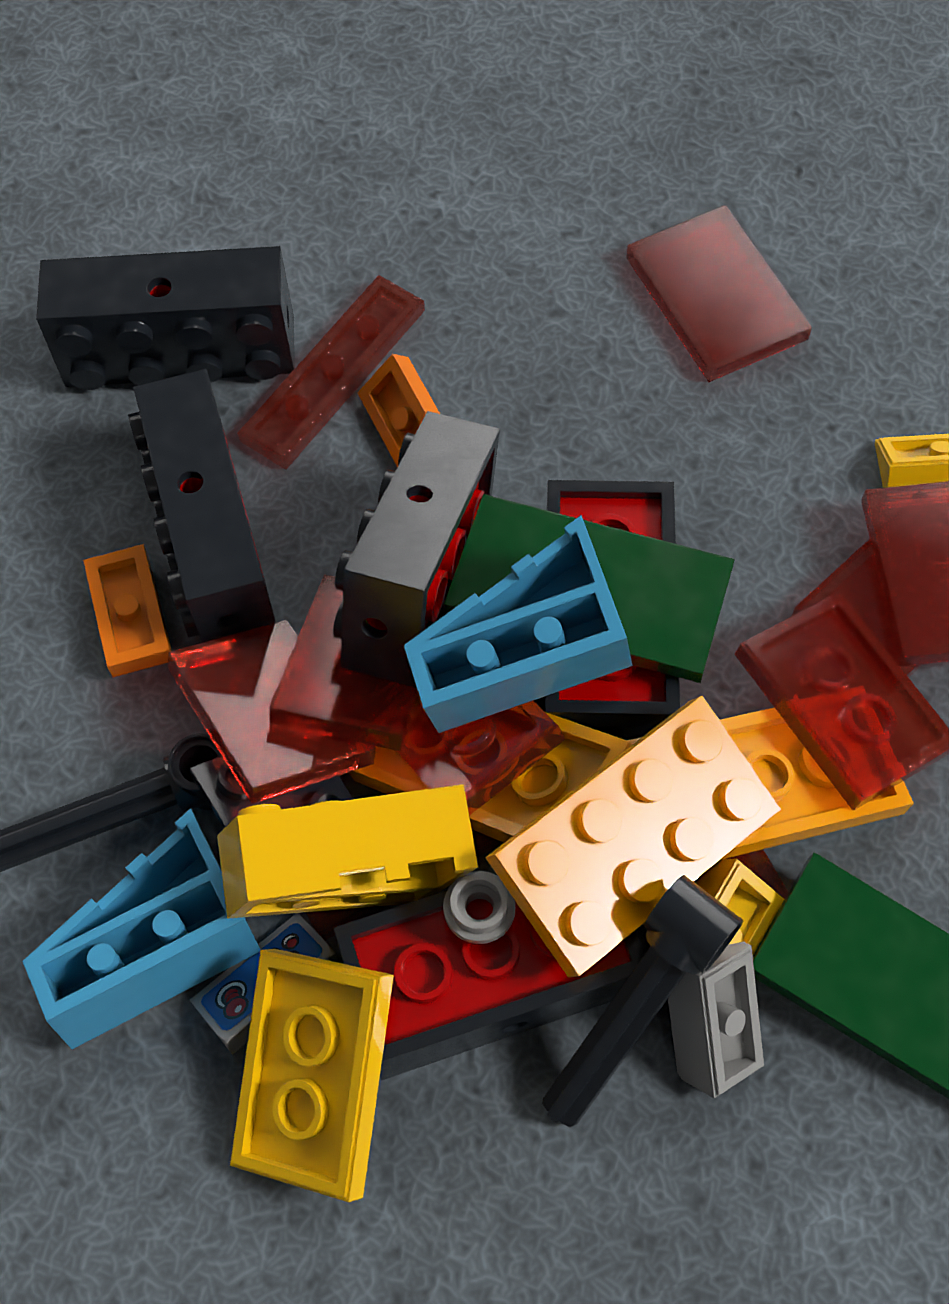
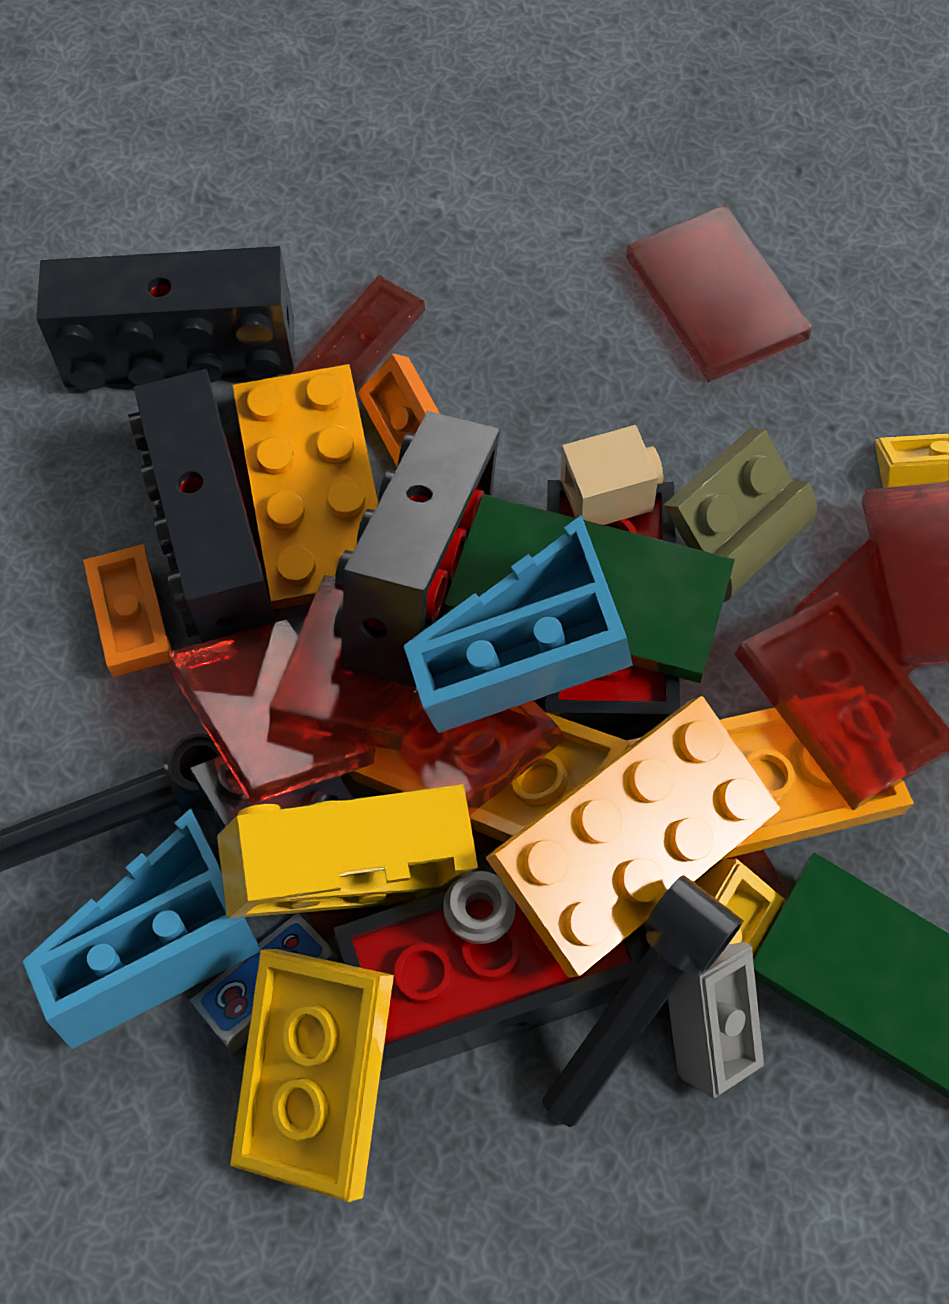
(305, 475): none -> light orange plate
(610, 476): none -> tan brick
(743, 507): none -> olive brick

